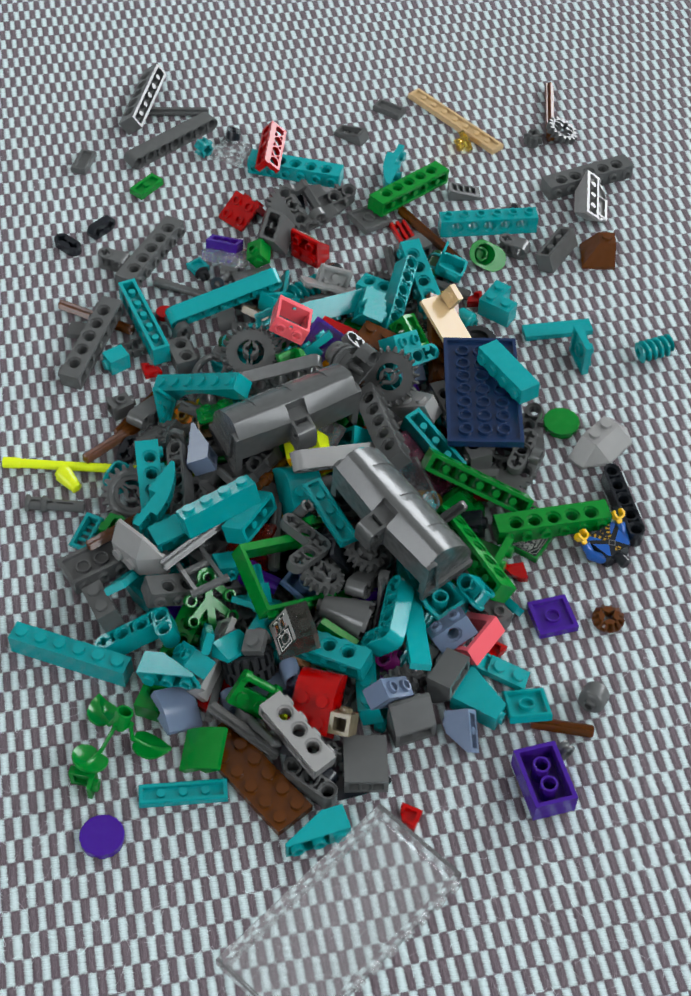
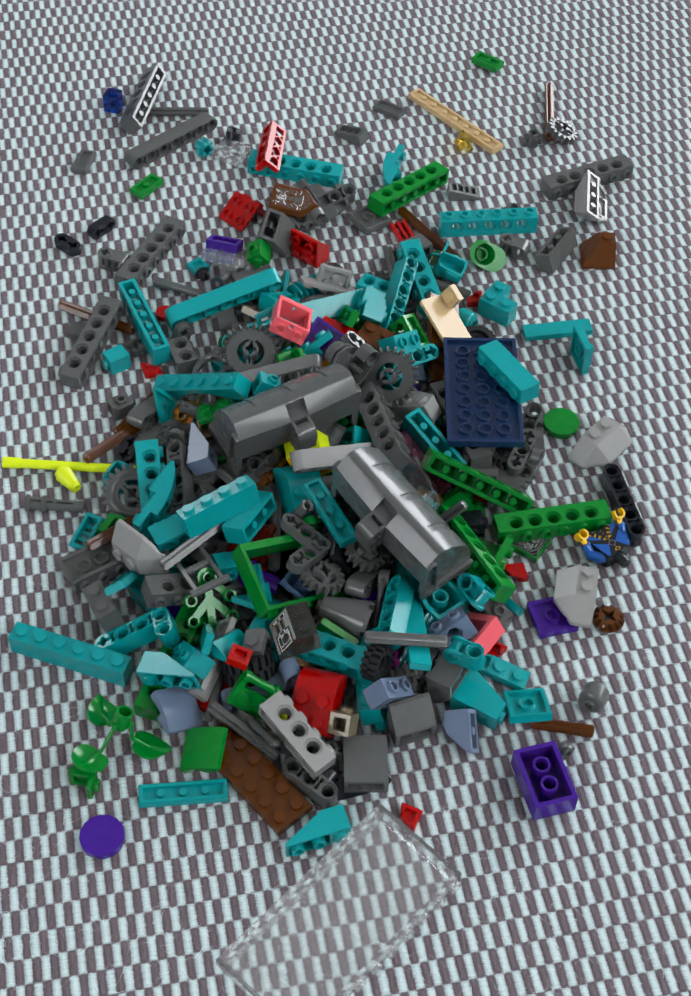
(113, 100): none -> clear blue brick
(239, 657): none -> red tile
(264, 382): none -> teal brick
(292, 200): none -> reddish brown tile
(349, 316): none -> green plate
(377, 662): none -> black tyre
(405, 639): none -> dark grey axle
(465, 653): none -> teal piece
(487, 61): none -> green plate
(576, 594): none -> light grey wedge
(654, 348): teal piece -> none

